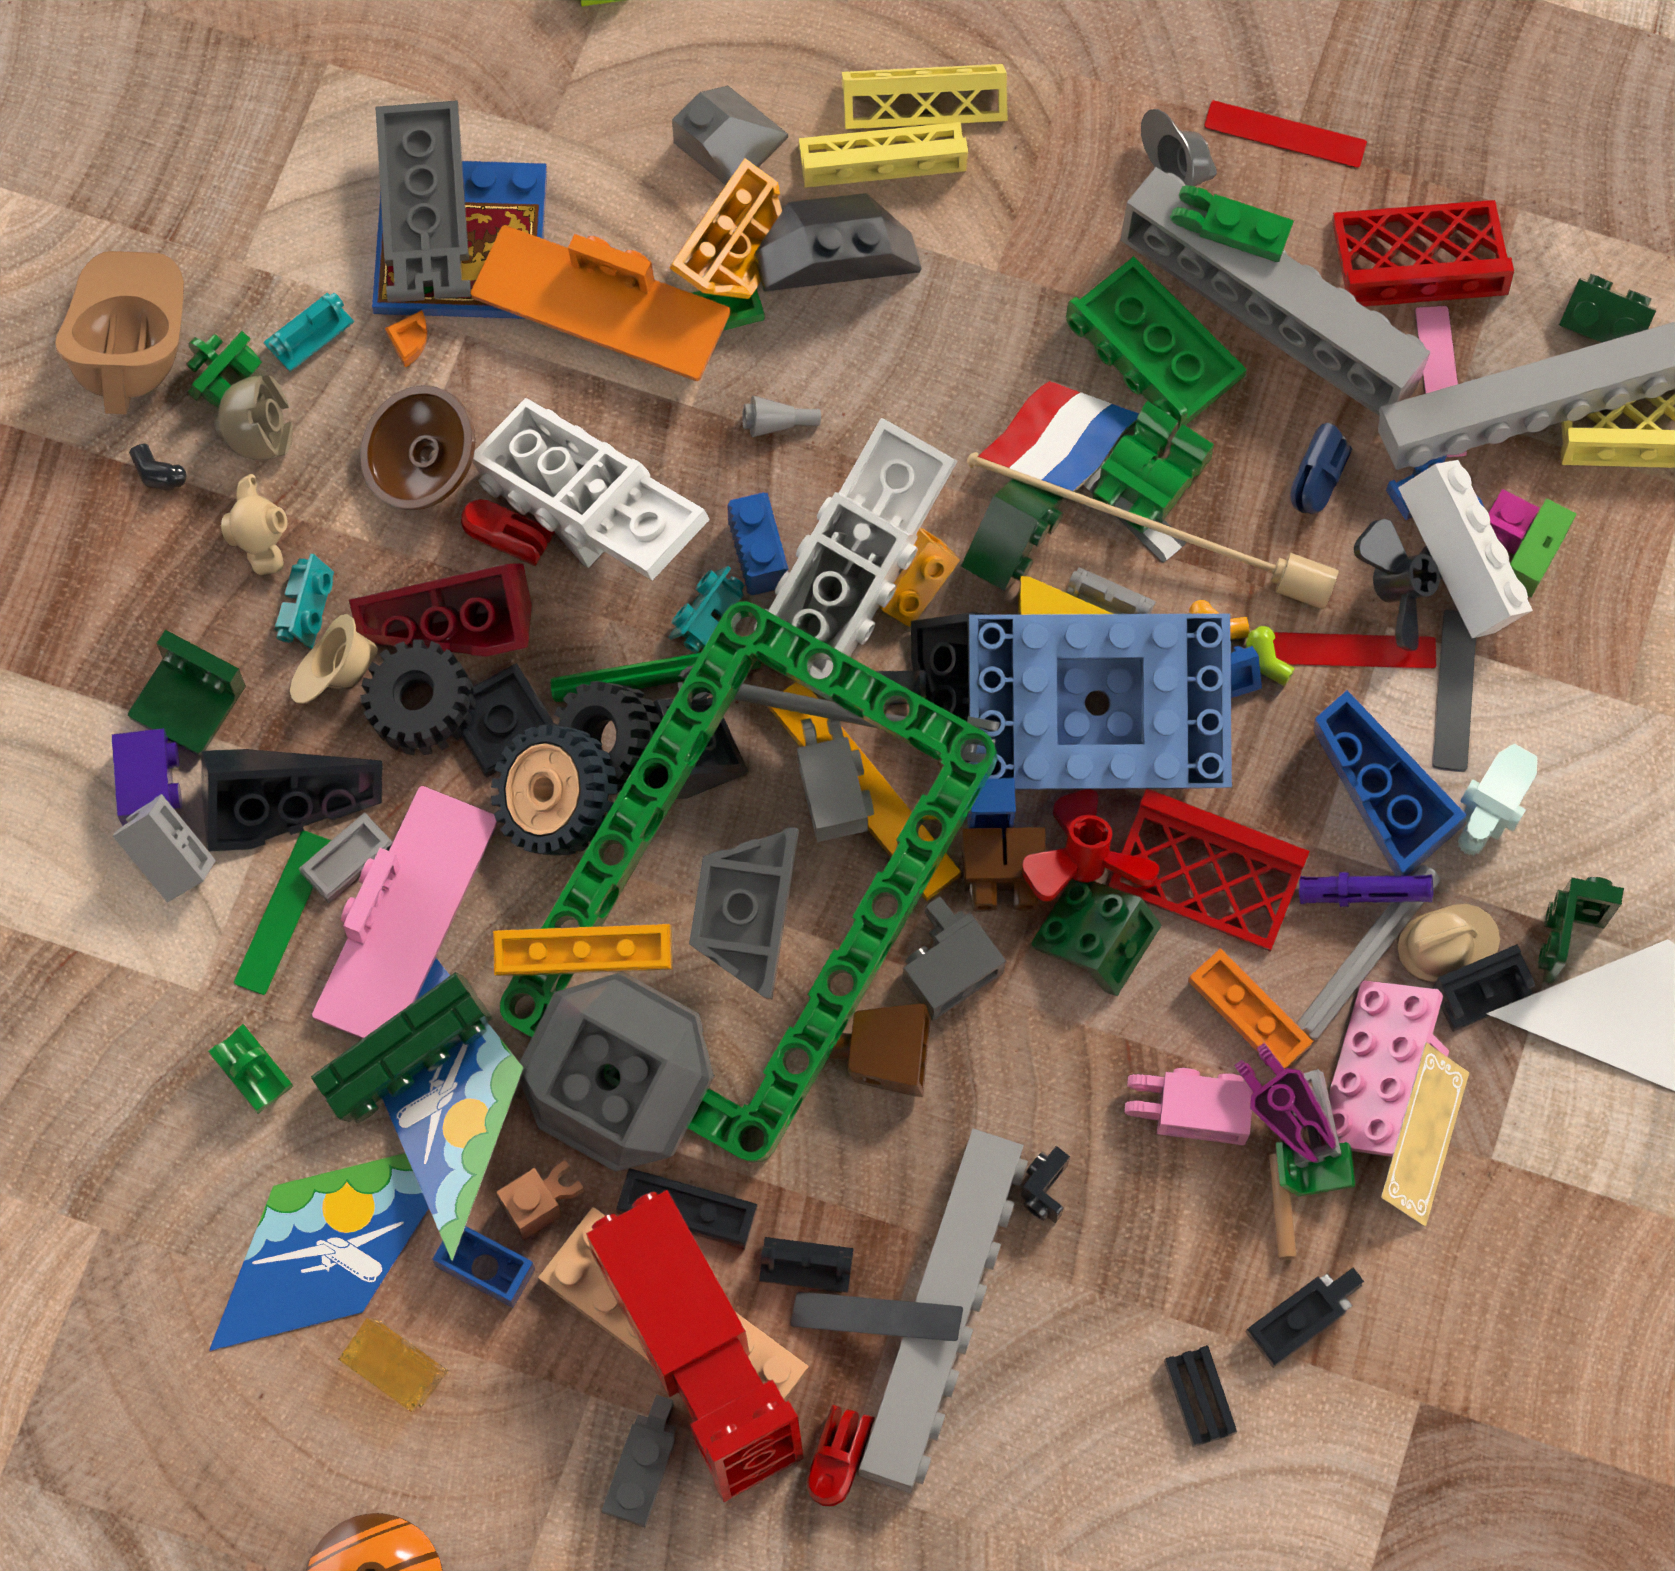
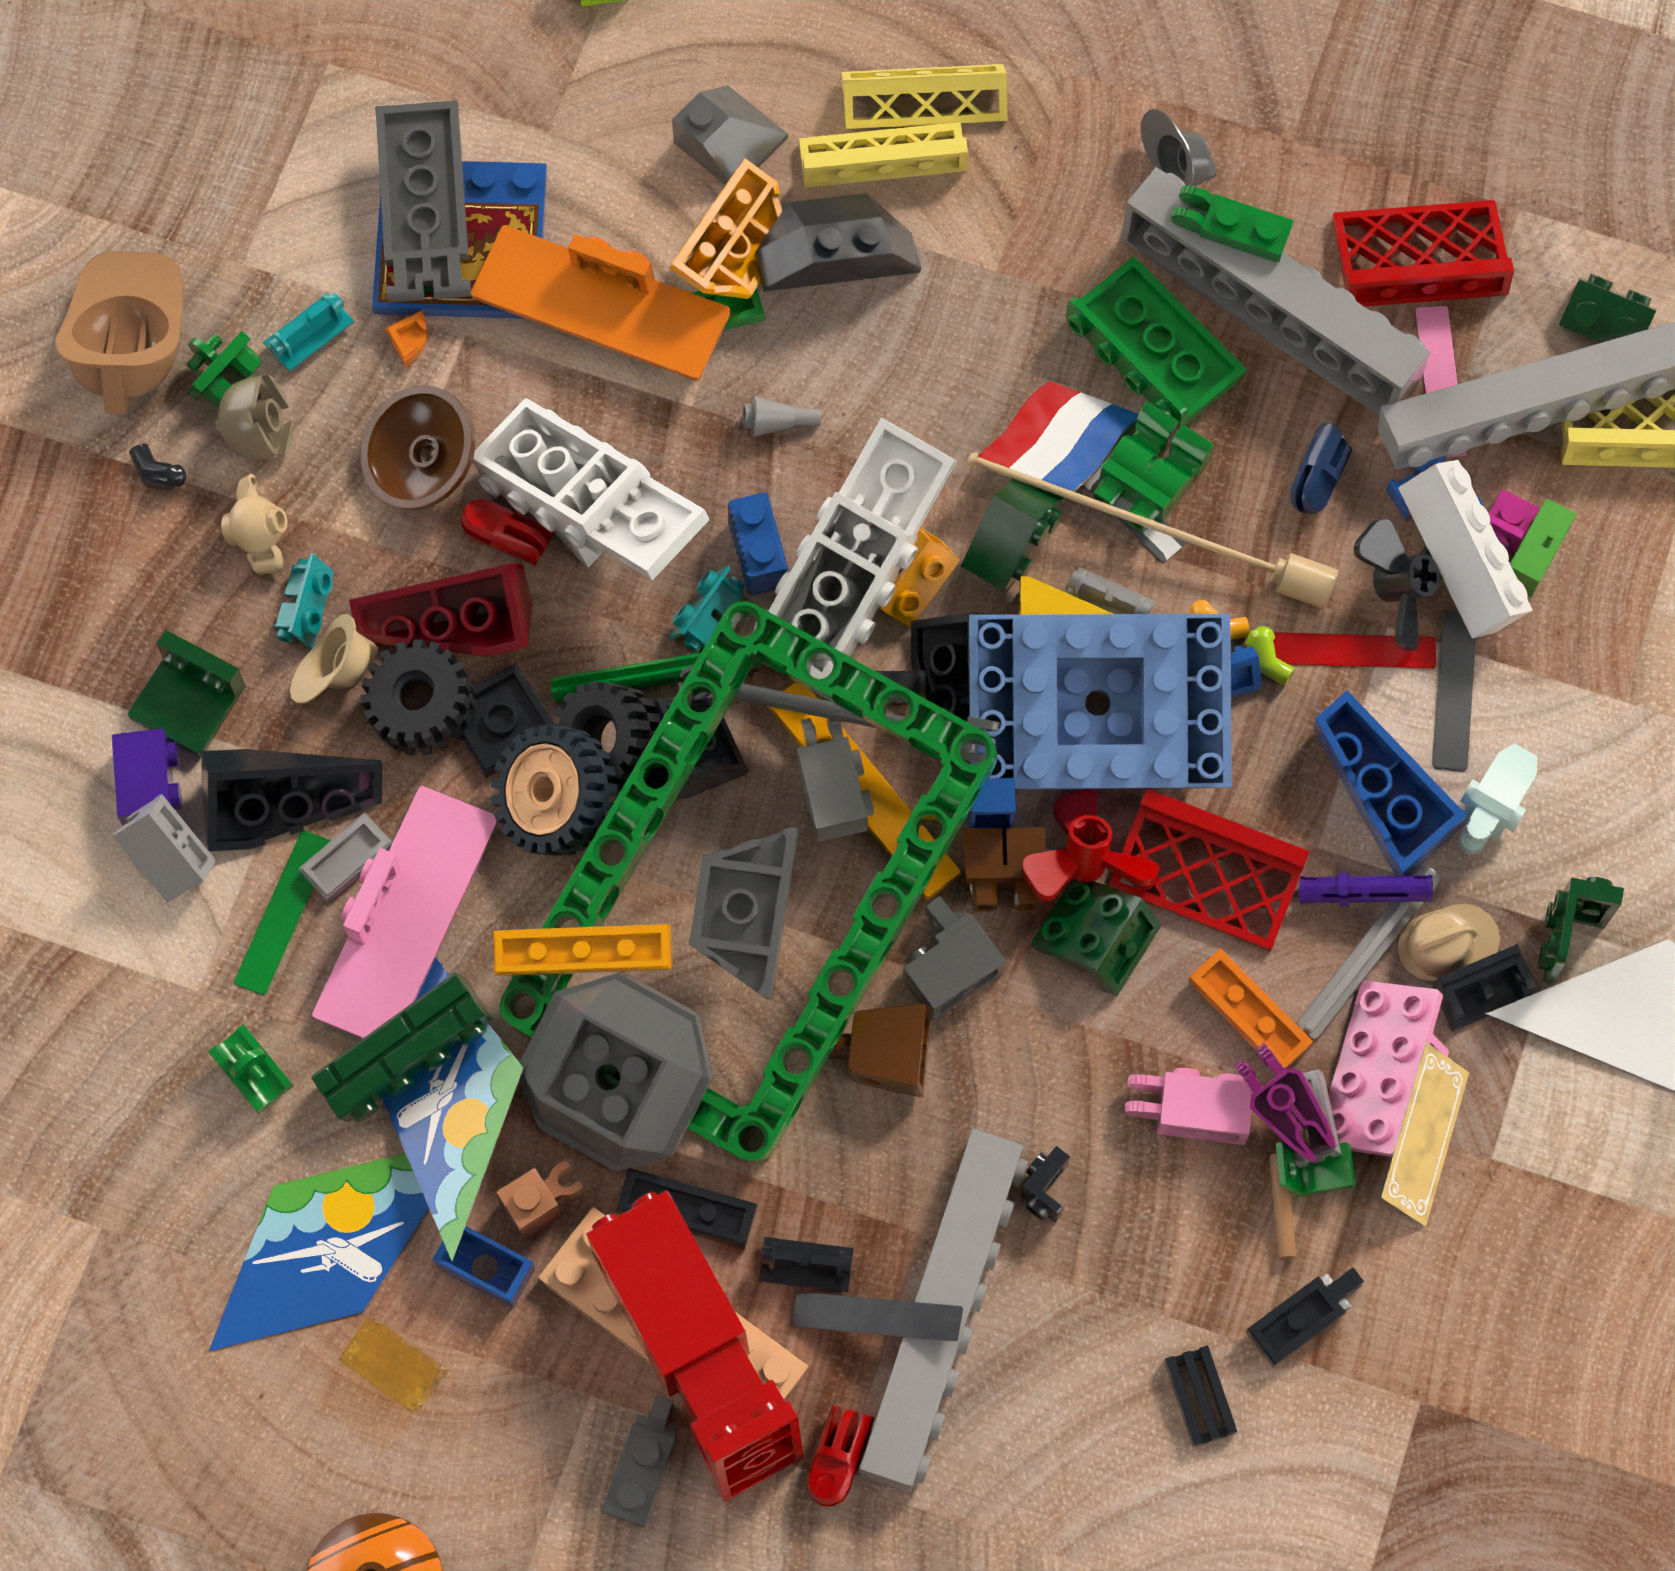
(1285, 133): red sticker -> none

